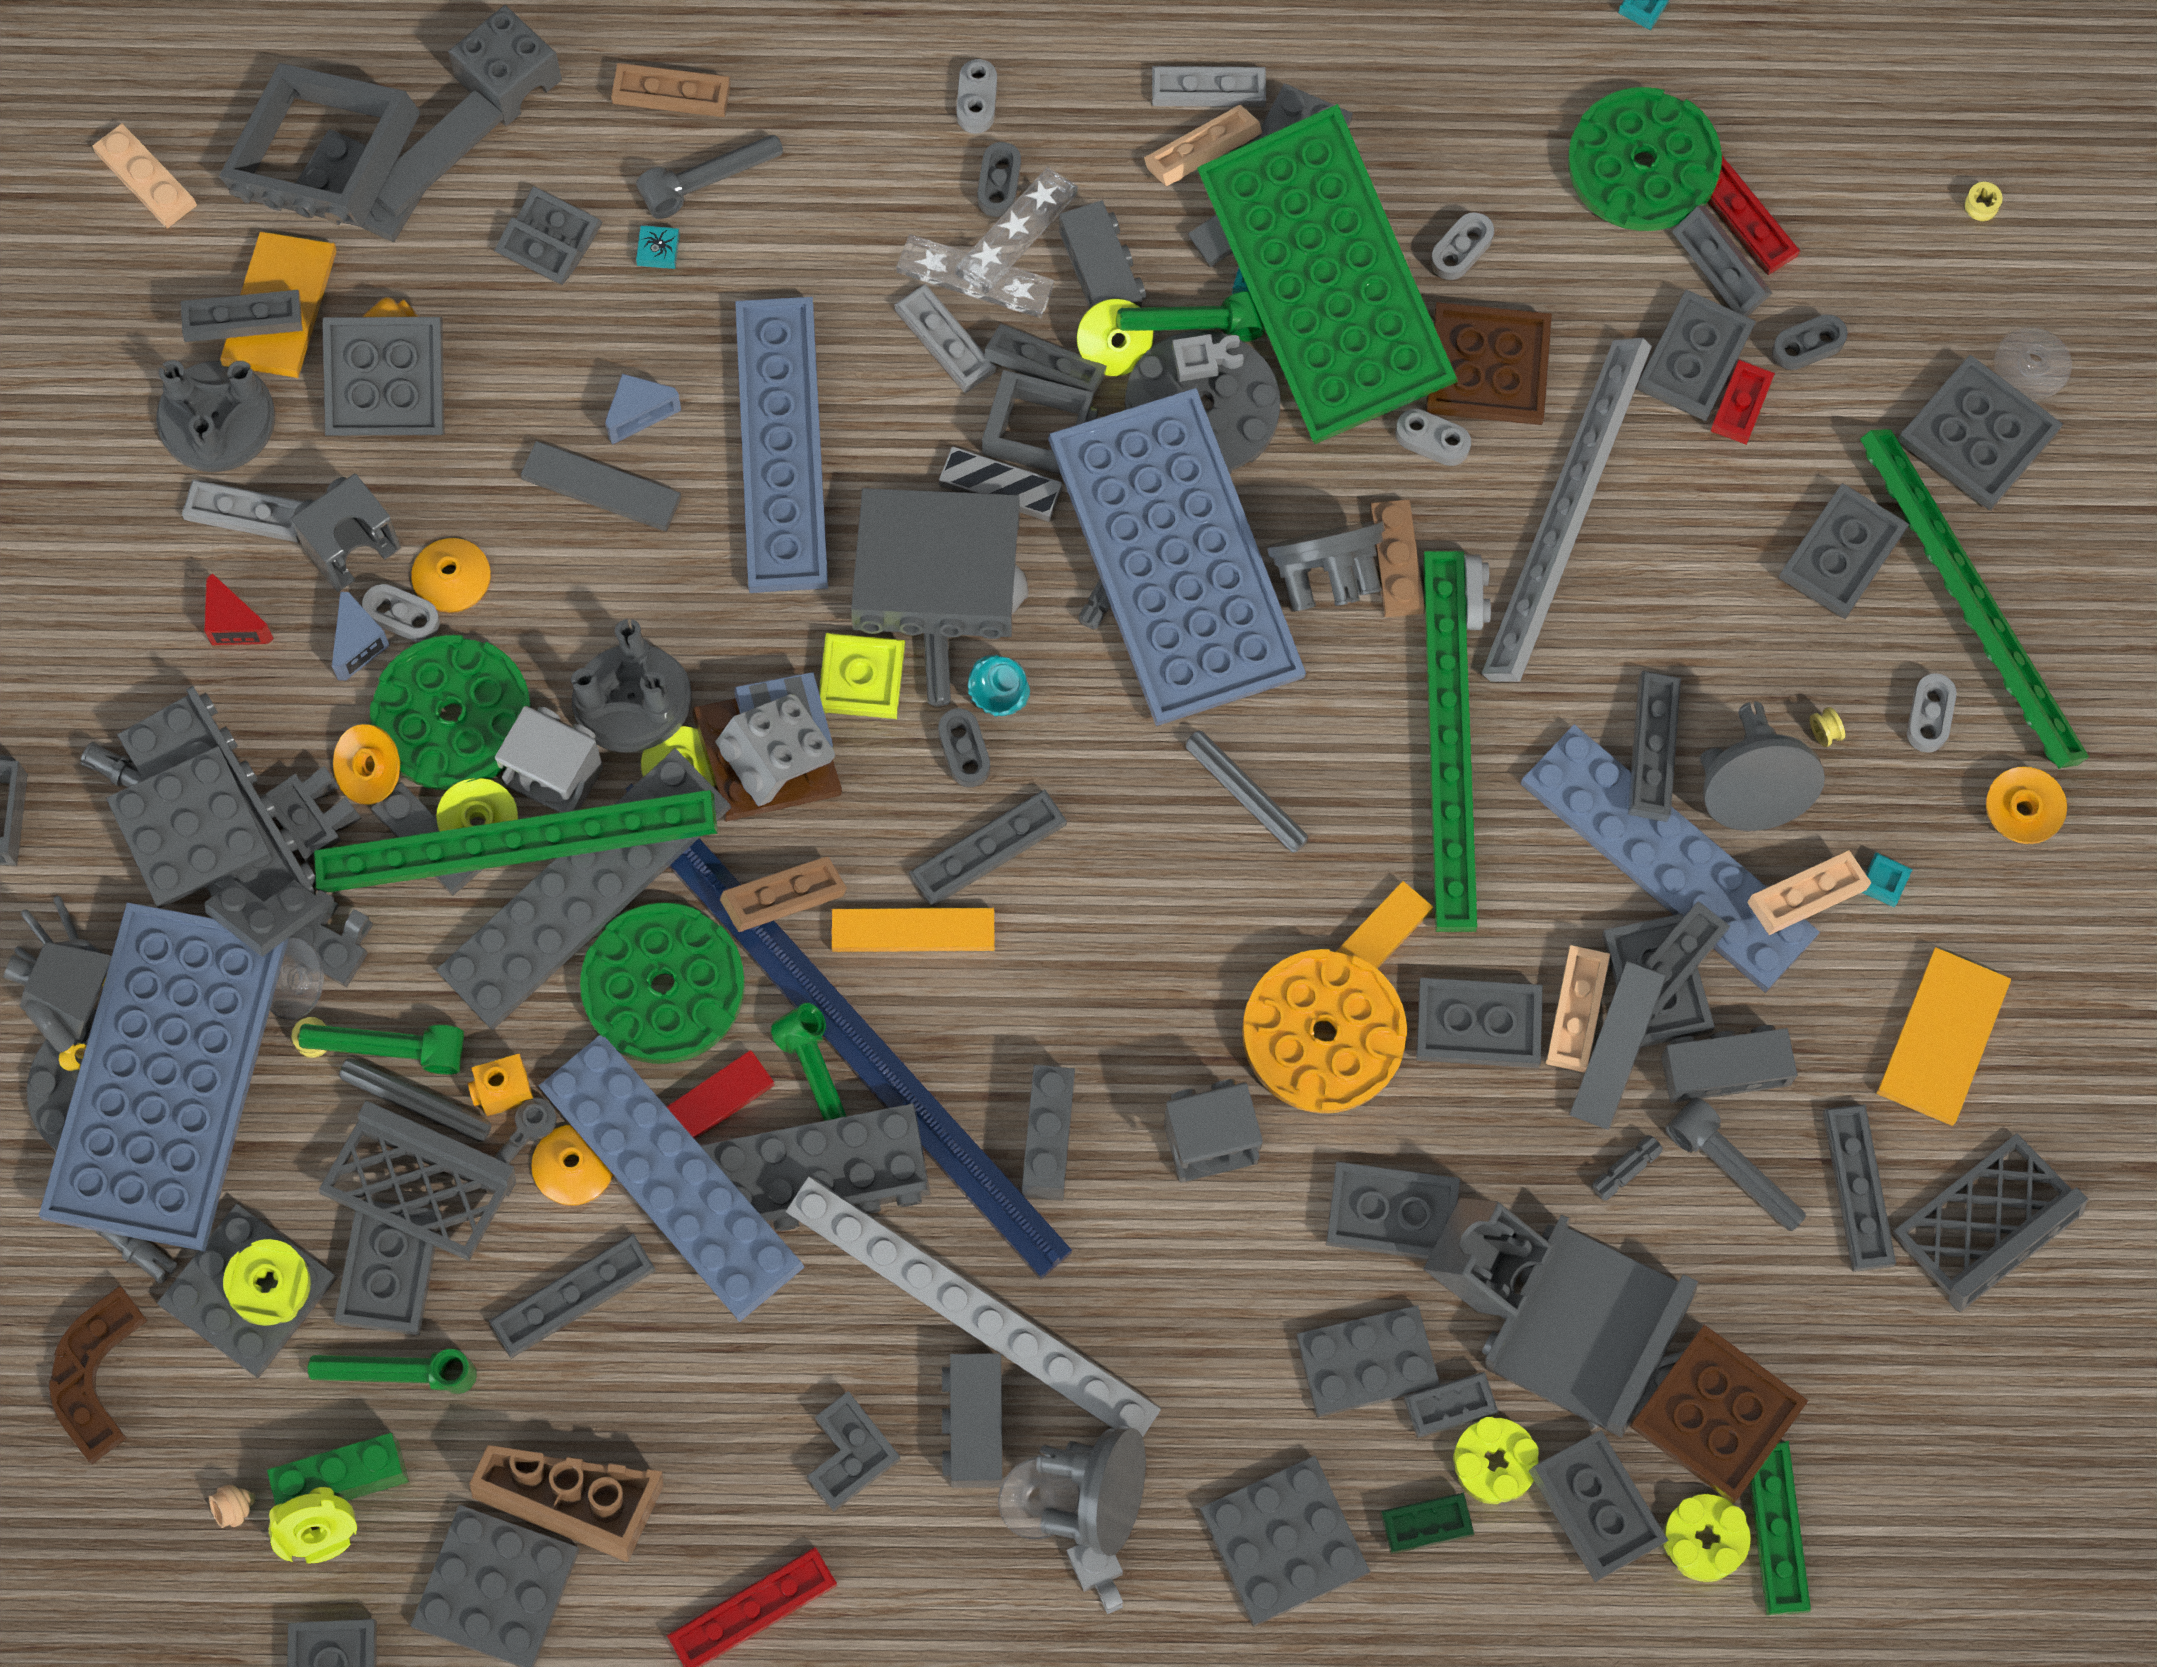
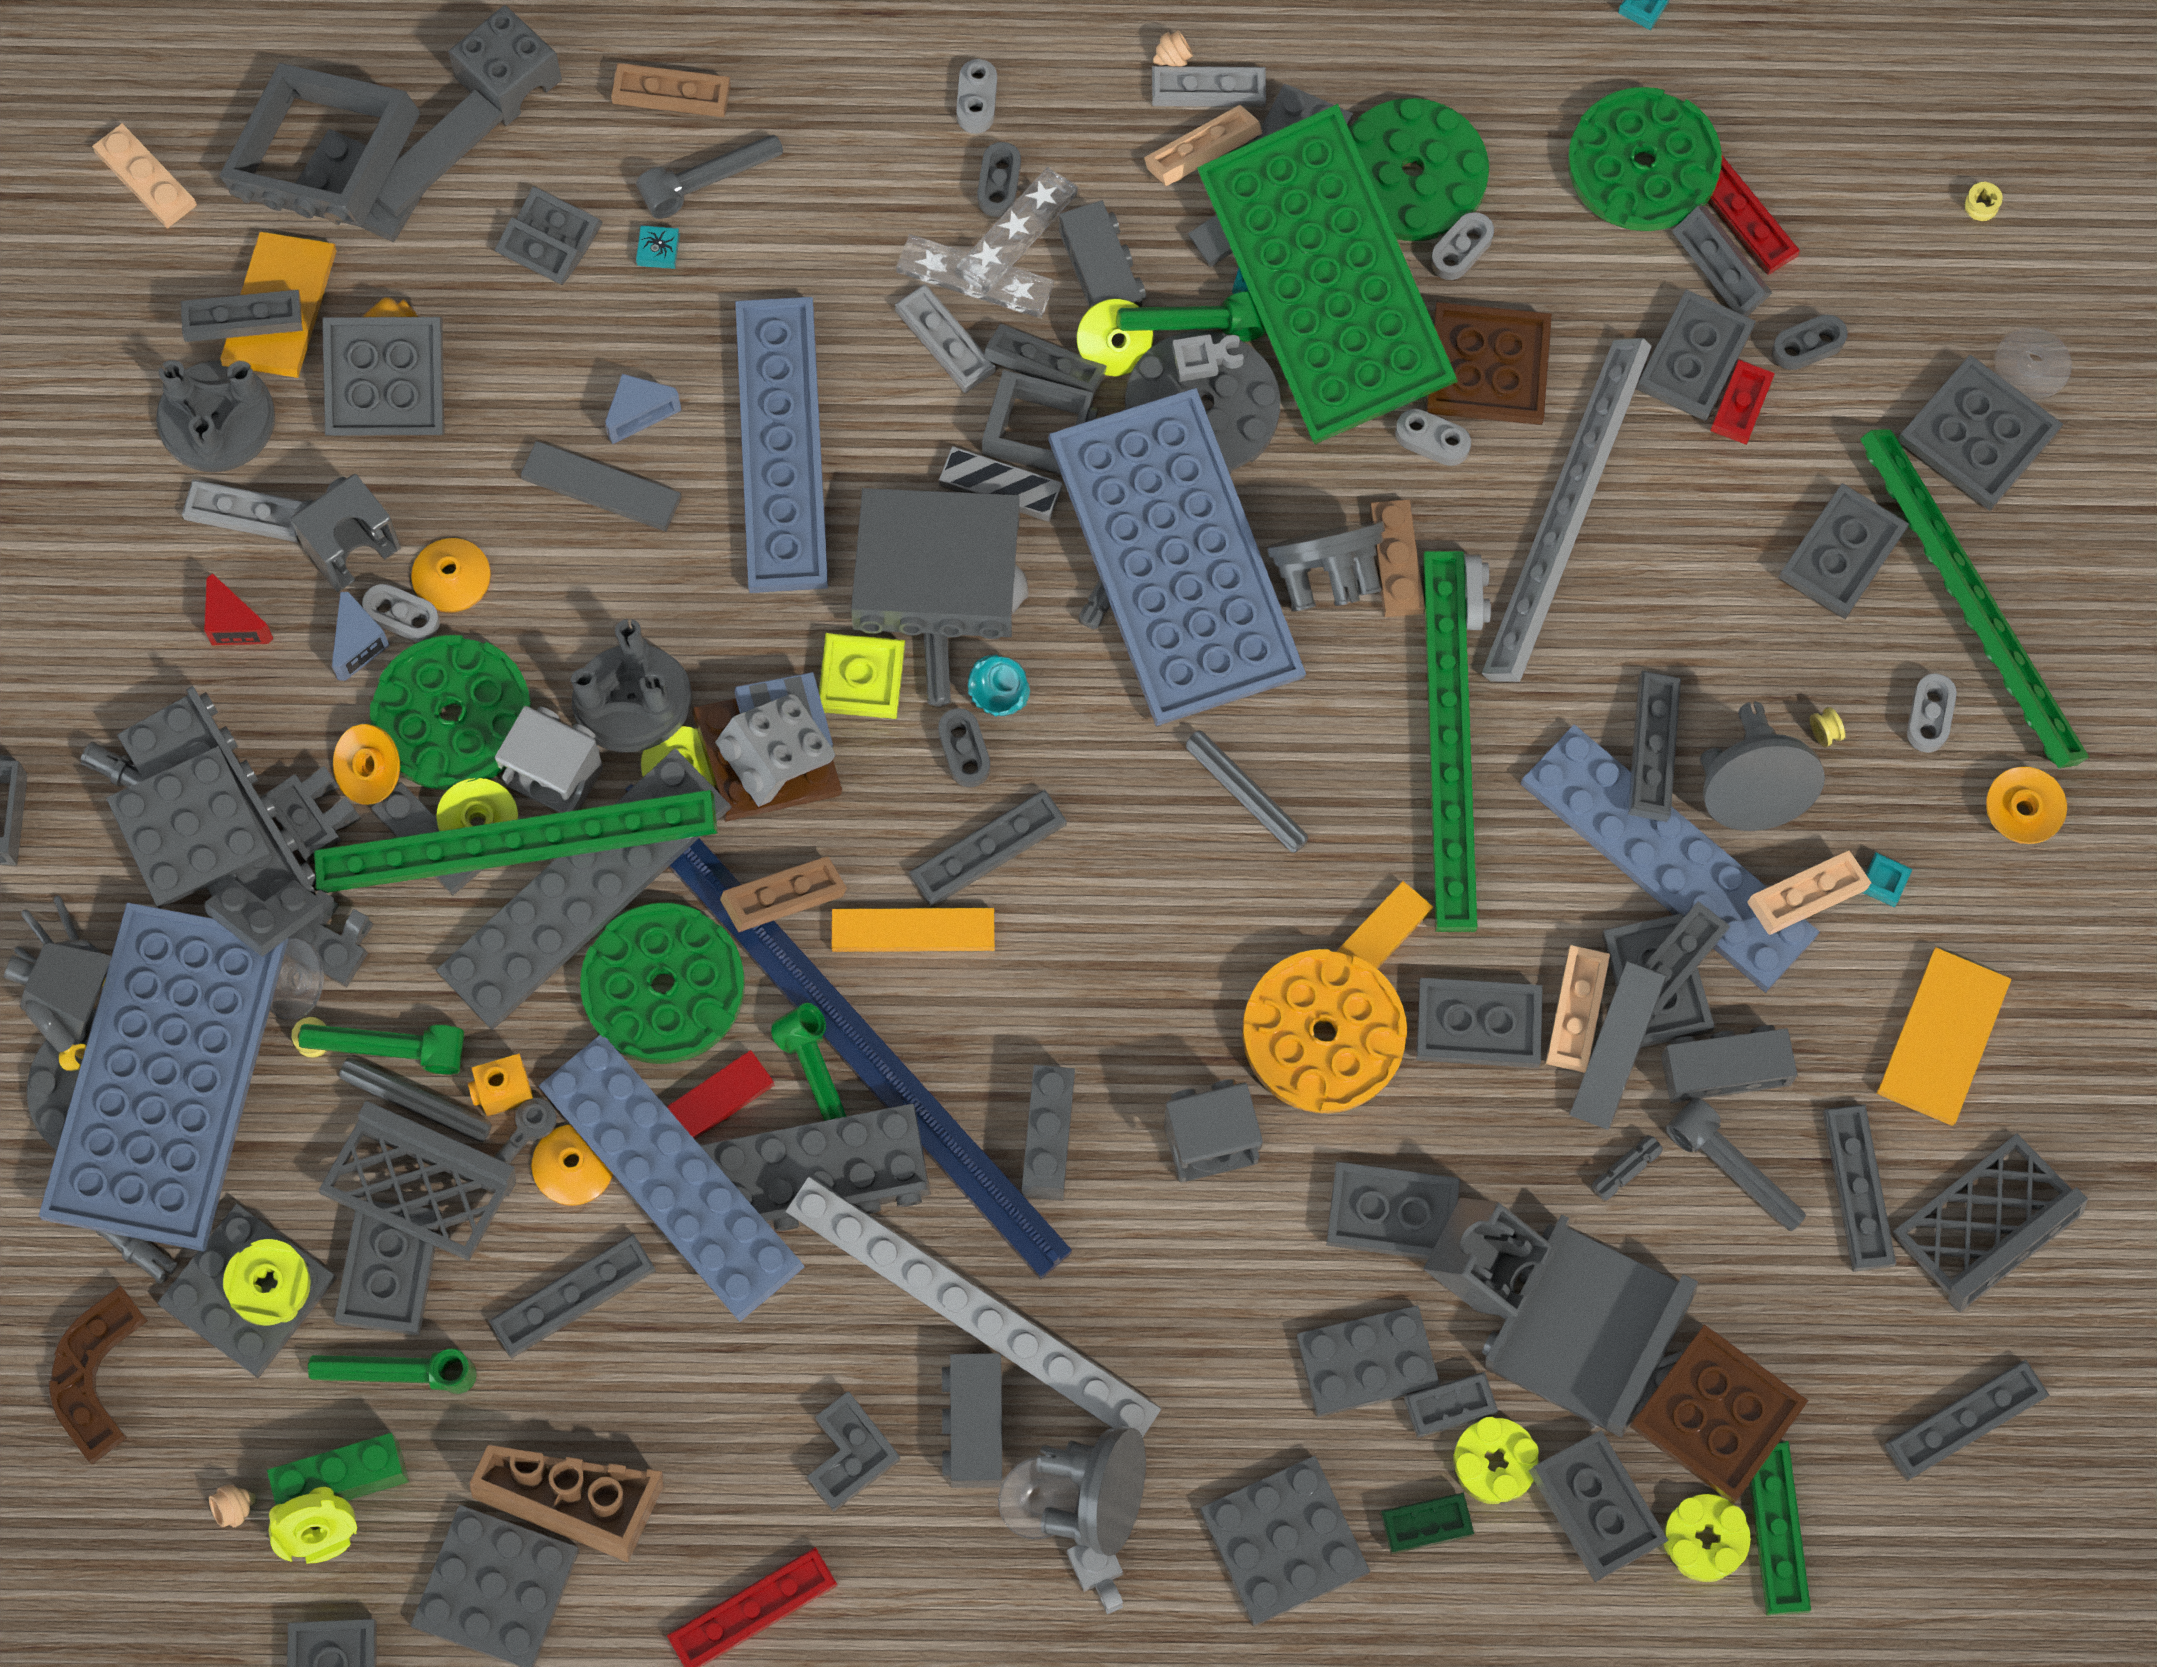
(1172, 50): none -> light nougat plate
(1445, 149): none -> green plate
(1966, 1420): none -> dark grey tile

